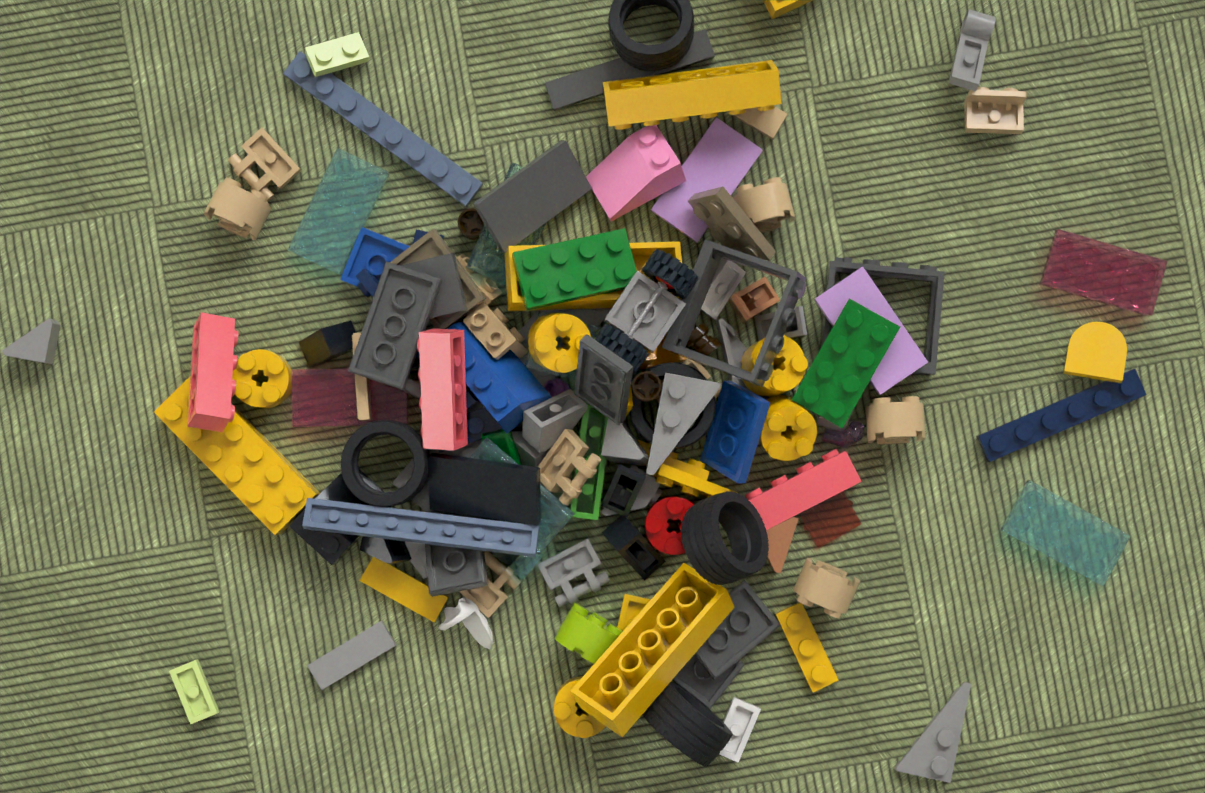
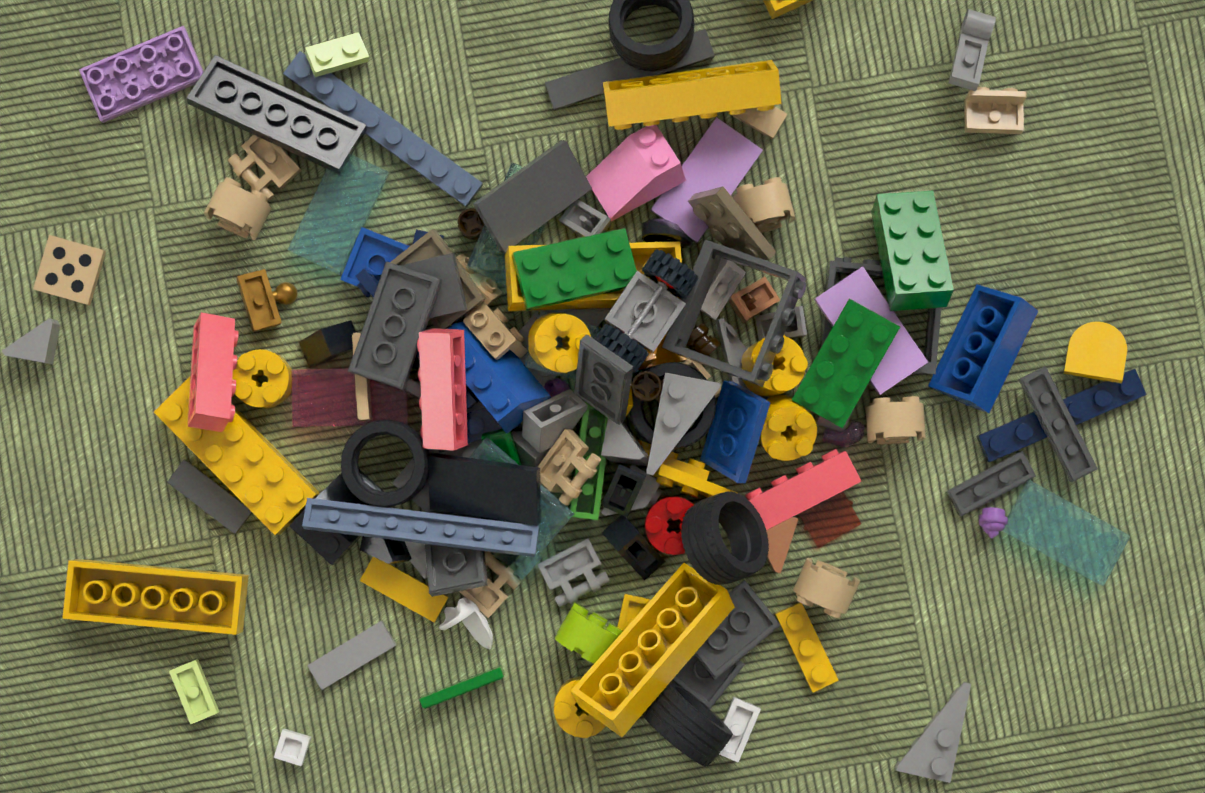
(69, 270): none -> tan tile
(142, 74): none -> lavender tile
(155, 596): none -> yellow brick
(209, 496): none -> dark grey tile
(261, 300): none -> pearl gold plate
(277, 114): none -> plate
(292, 747): none -> white plate
(462, 687): none -> green tile
(585, 220): none -> light grey slope
(664, 231): none -> black hat
(912, 250): none -> brick
(983, 347): none -> blue slope
(990, 483): none -> dark grey tile
(992, 521): none -> medium lavender plate
(1058, 424): none -> dark grey tile
(1103, 272): clear pink plate -> none

